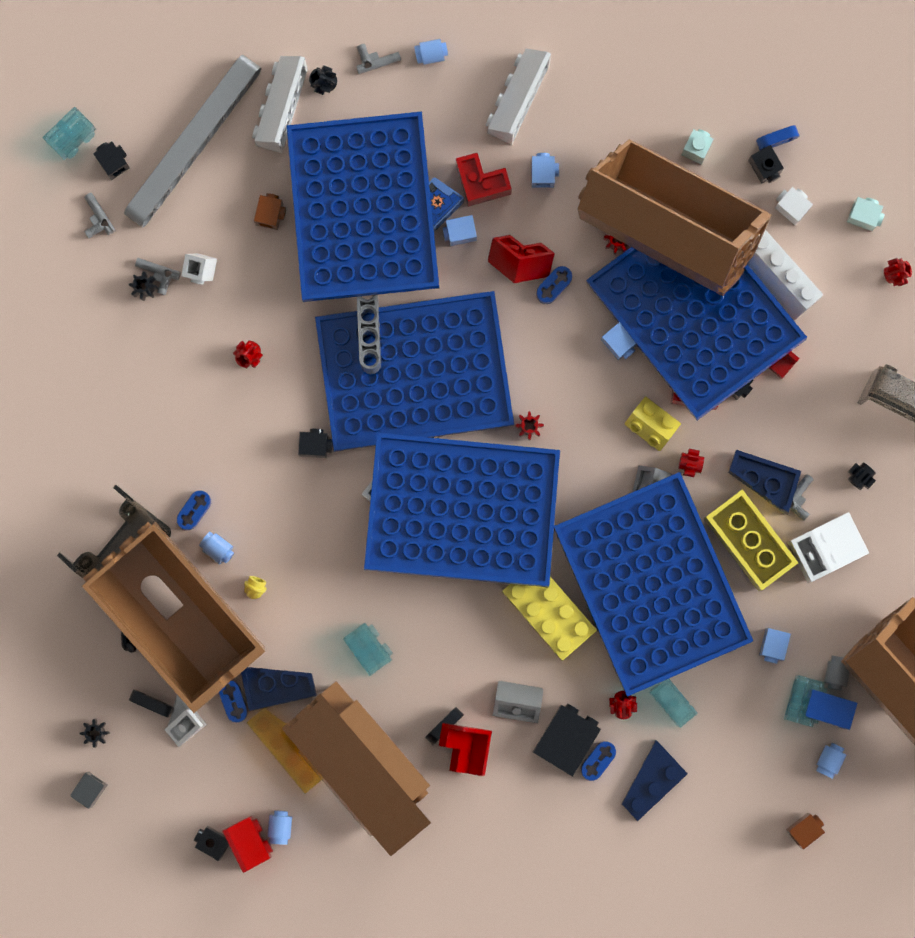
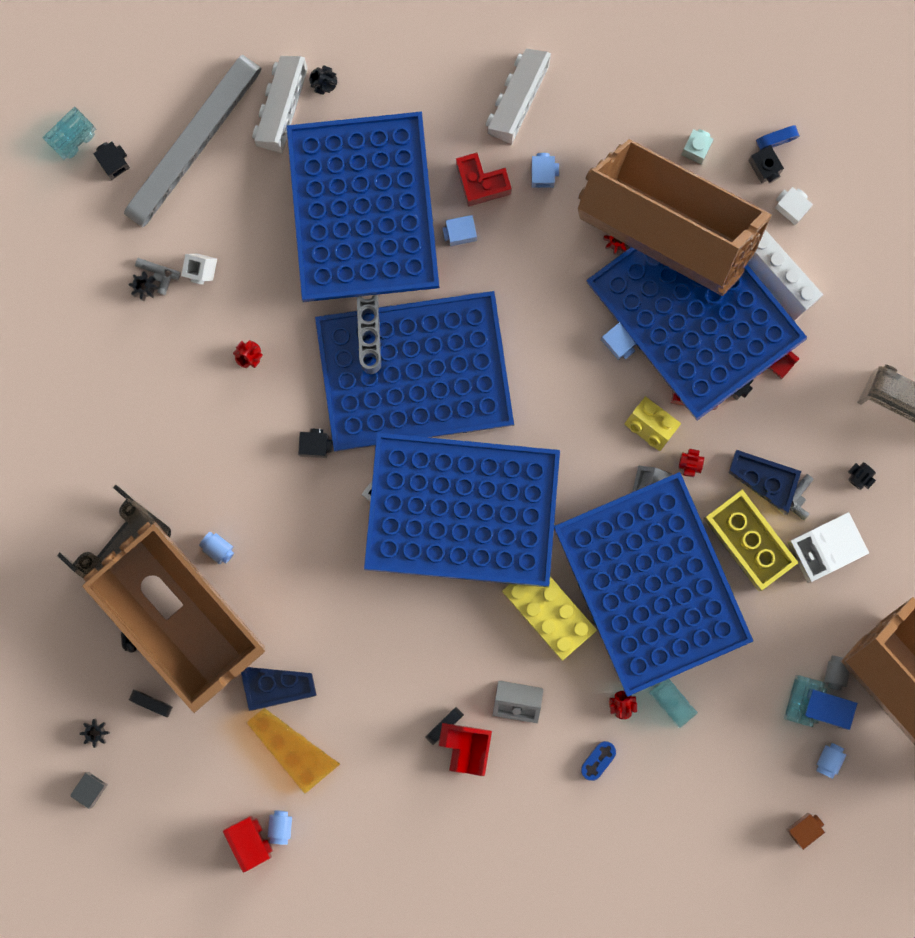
(98, 218): light grey hose -> none
(183, 723): white slope -> none
(189, 507): blue beam -> none
(219, 847): black brick -> none
(238, 698): blue beam -> none
(255, 587): light yellow plate -> none
(269, 211): dark orange brick -> none
(361, 767): medium nougat panel -> none
(368, 648): clear light blue brick -> none
(374, 60): light grey hose -> none
(431, 51): light blue brick -> none
(443, 202): torso -> none
(520, 261): red panel -> none
(529, 432): red gear -> none
(550, 281): blue beam -> none
(567, 739): black brick -> none
(654, 780): dark blue wing -> none
(774, 645): light blue brick -> none
(866, 213): light aqua brick -> none
(897, 272): red gear -> none

